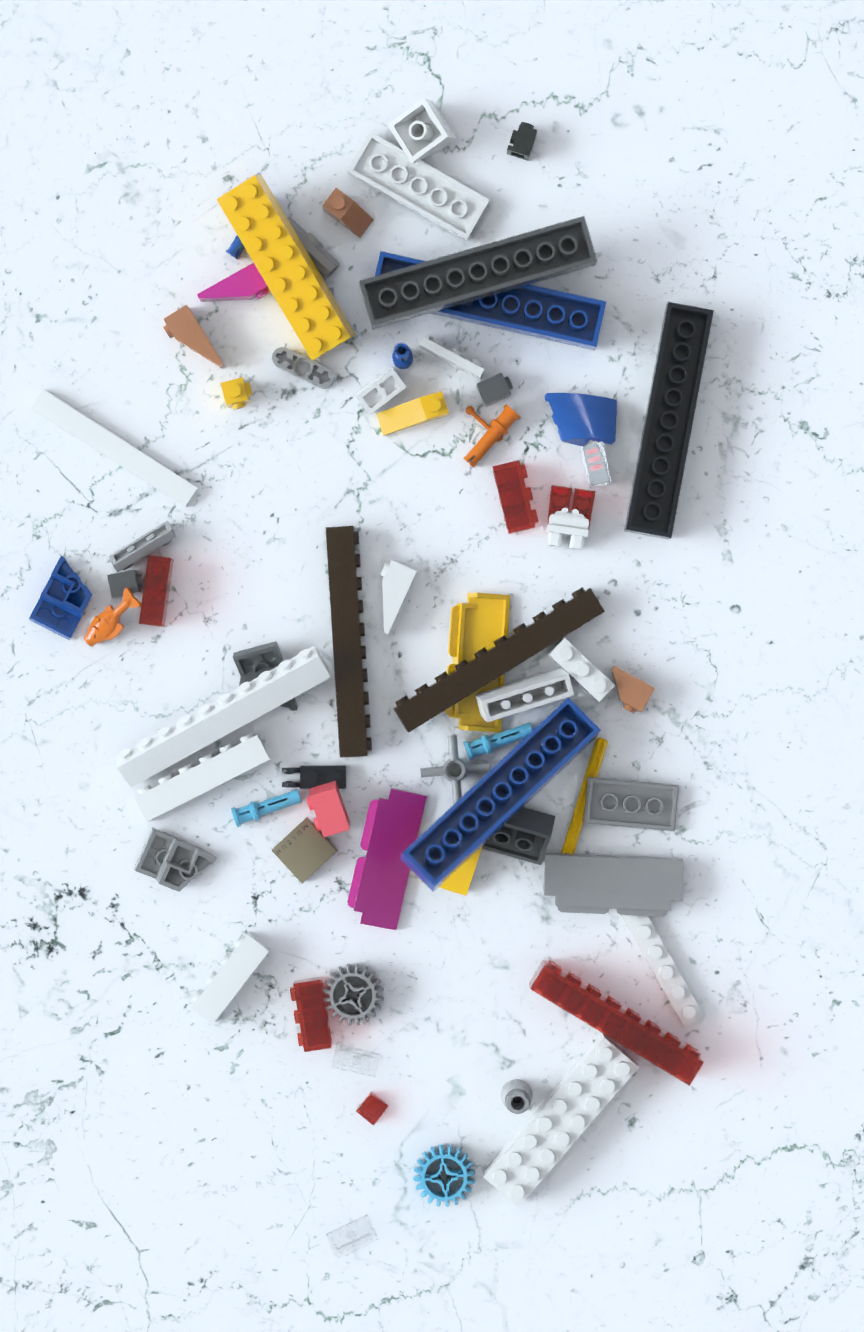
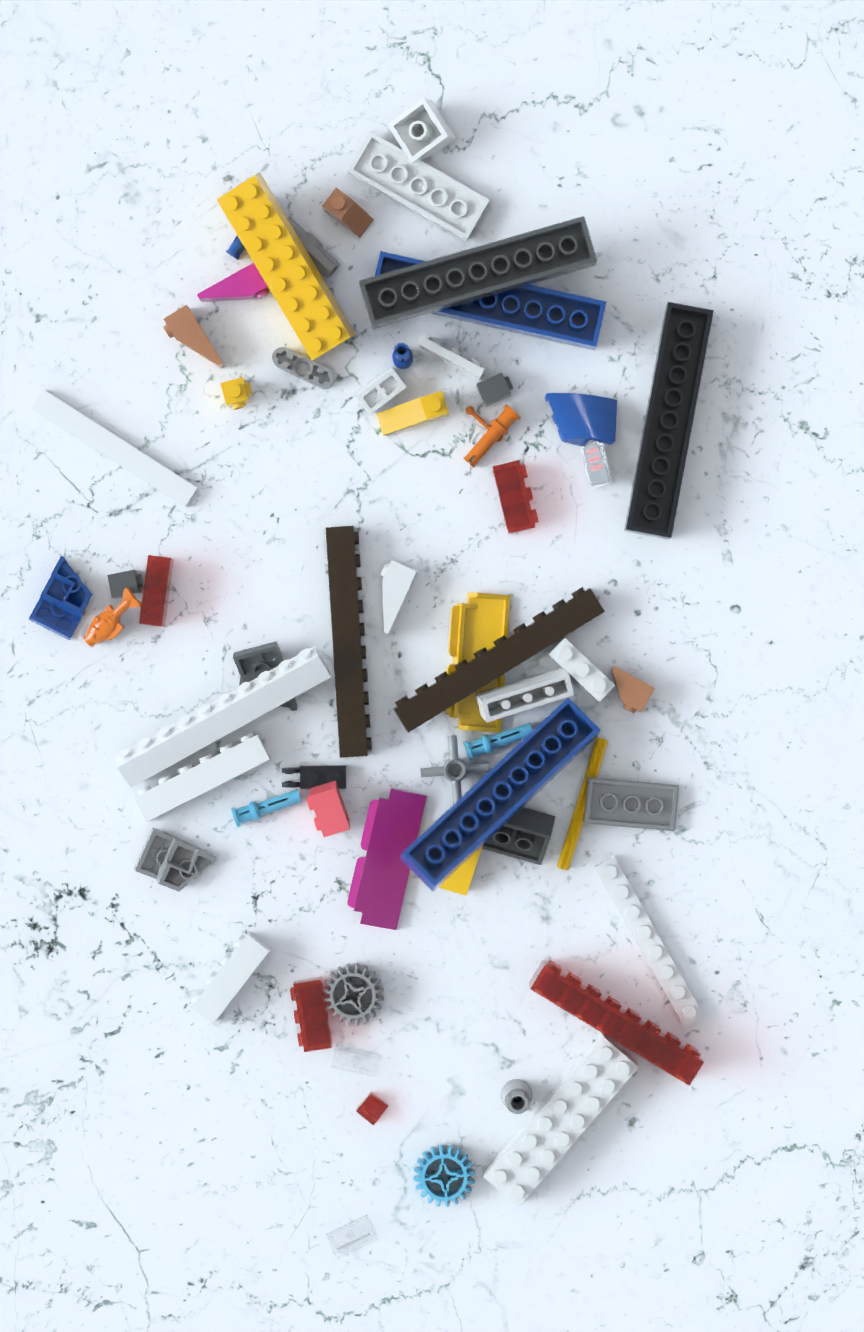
(142, 546): light grey plate -> none
(304, 850): dark tan slope -> none
(522, 141): pearl dark grey brick -> none
(566, 522): hips -> none
(618, 882): light grey slope -> none

